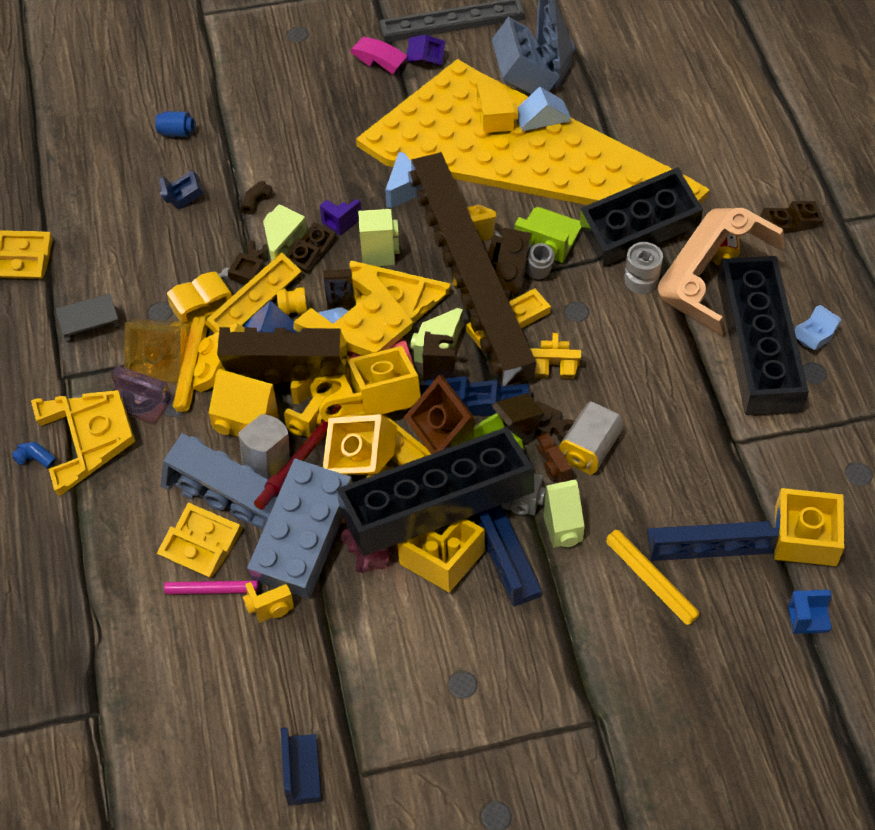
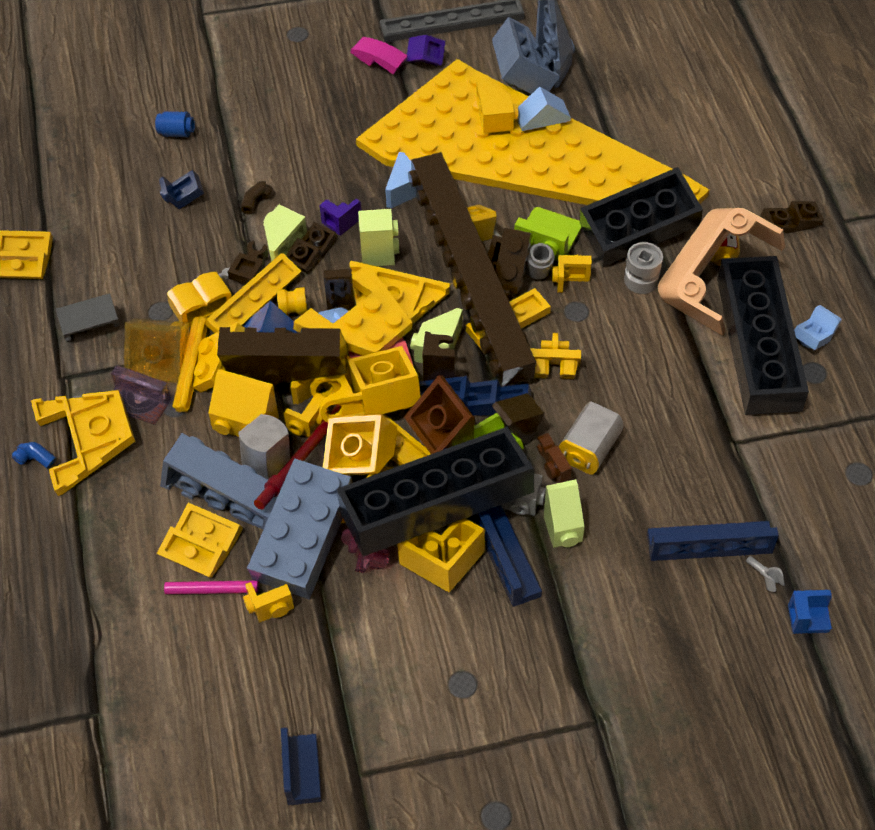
(552, 422): dark brown plate -> none
(571, 269): none -> yellow bracket
(652, 577): yellow axle -> none
(771, 575): none -> light grey hand
(809, 527): yellow brick -> none

